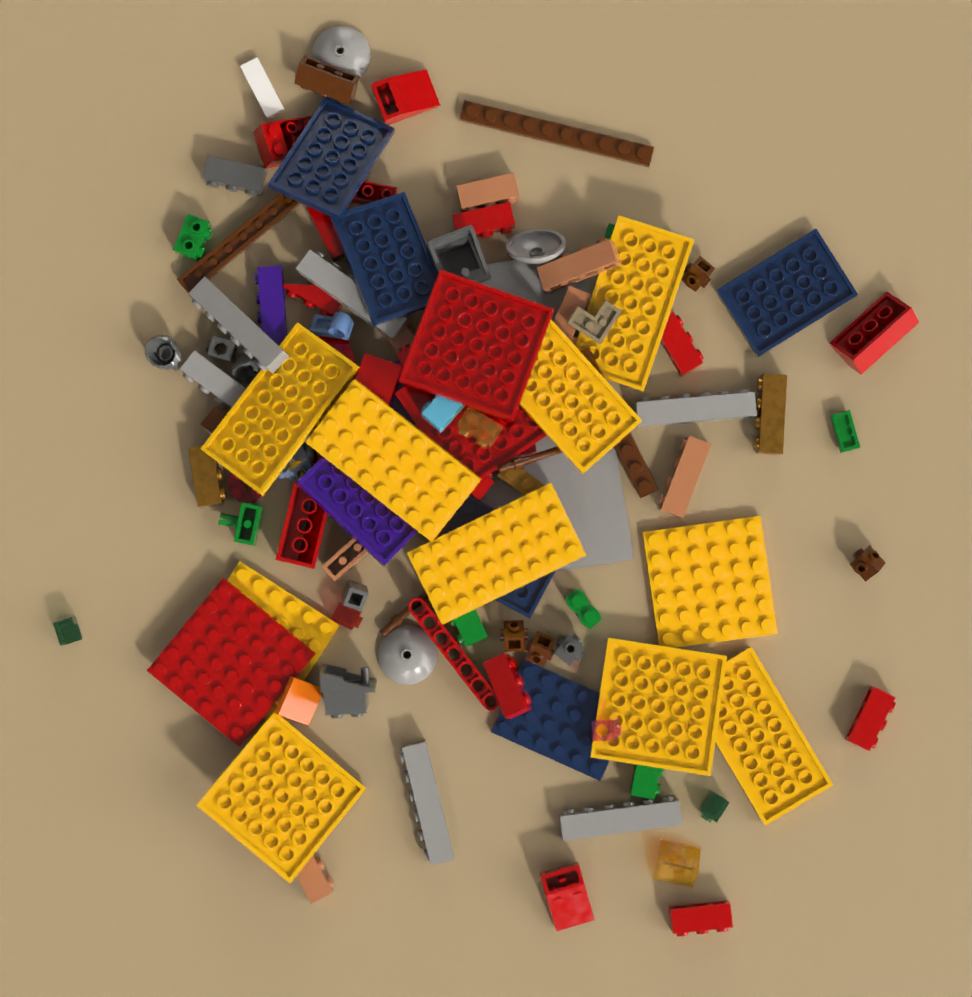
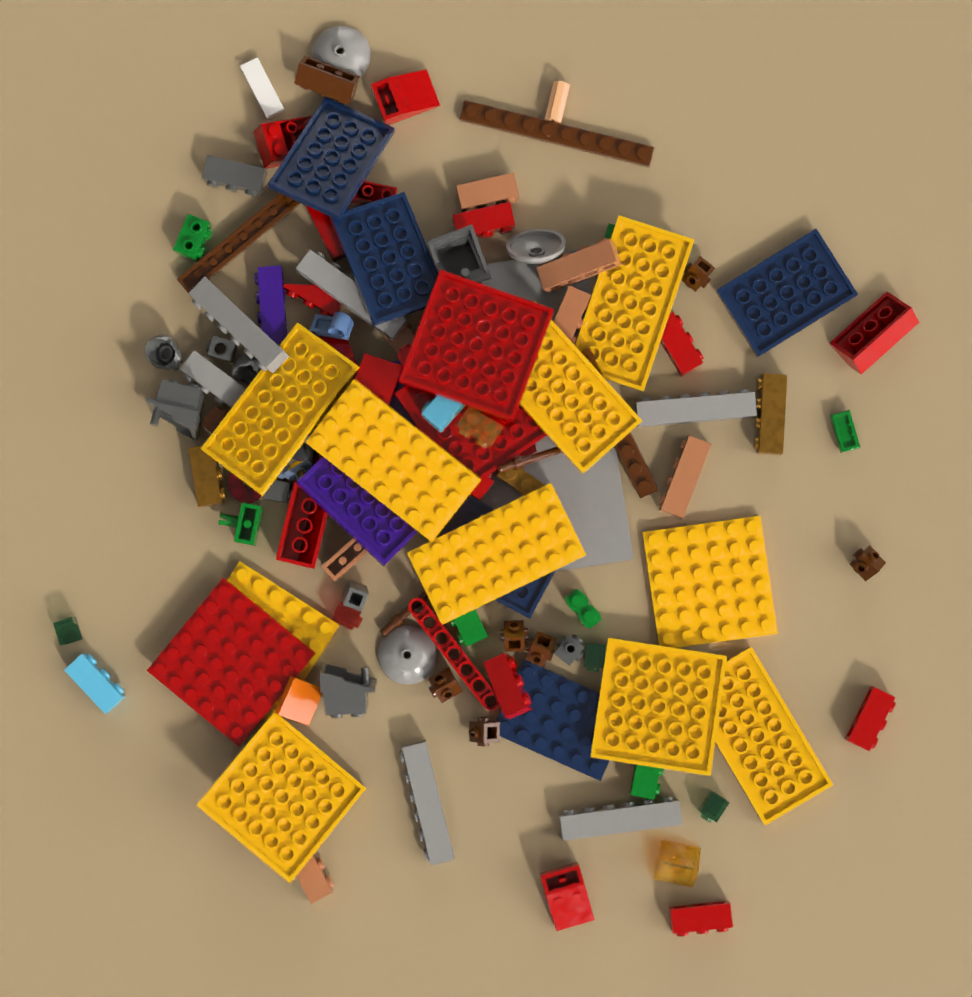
(95, 682): none -> medium azure brick
(179, 406): none -> dark grey piece
(279, 492): none -> dark grey brick
(444, 685): none -> reddish brown brick
(484, 731): none -> reddish brown brick
(557, 101): none -> light nougat axle
(594, 656): none -> clear green brick
(595, 326): dark tan plate -> none
(614, 730): bracket -> none

